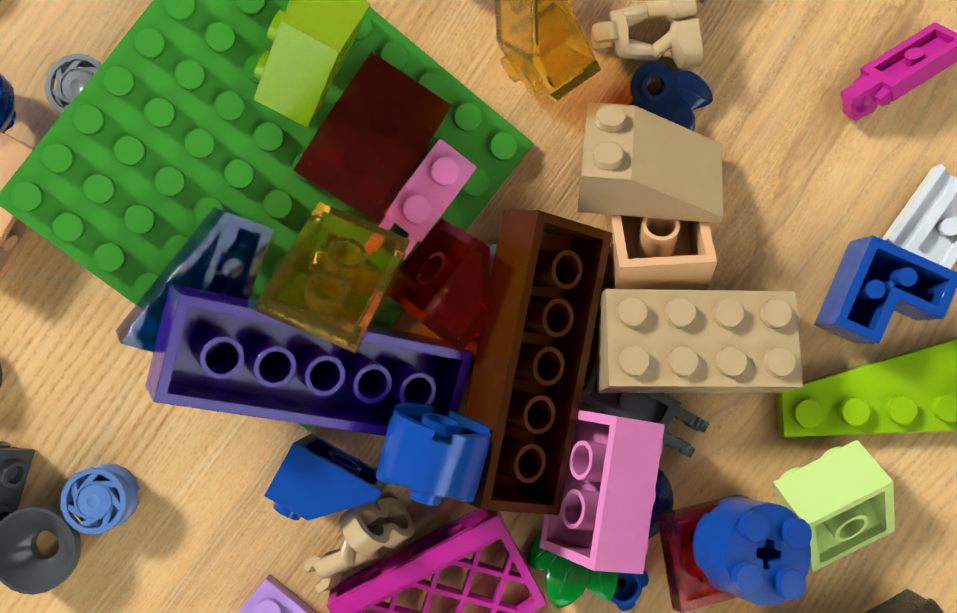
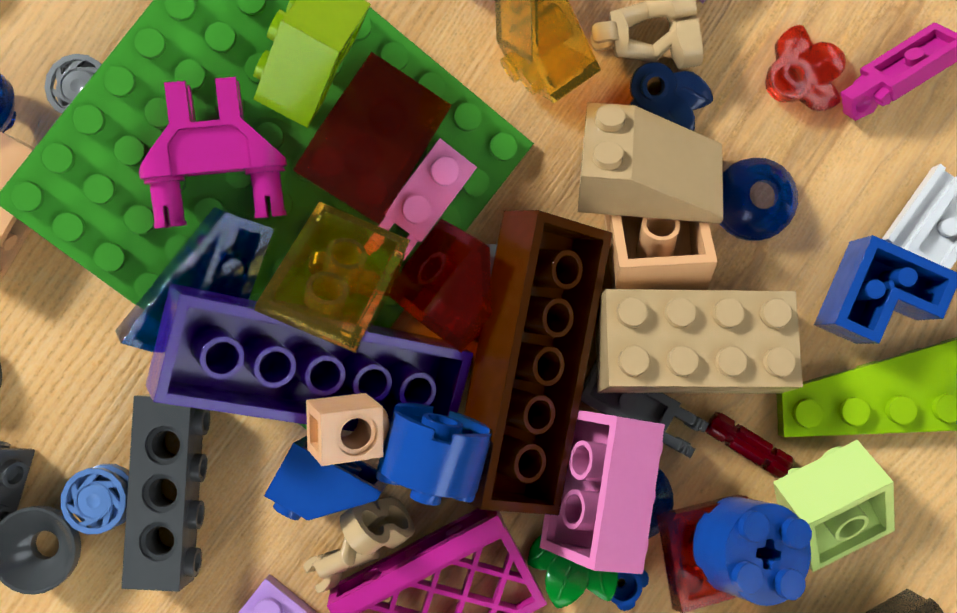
(146, 559): none -> dark grey brick
(209, 148): none -> dark pink connector
(327, 419): none -> light nougat brick
(745, 219): none -> clear blue piece
(749, 445): none -> dark red axle
(805, 70): none -> clear red plate

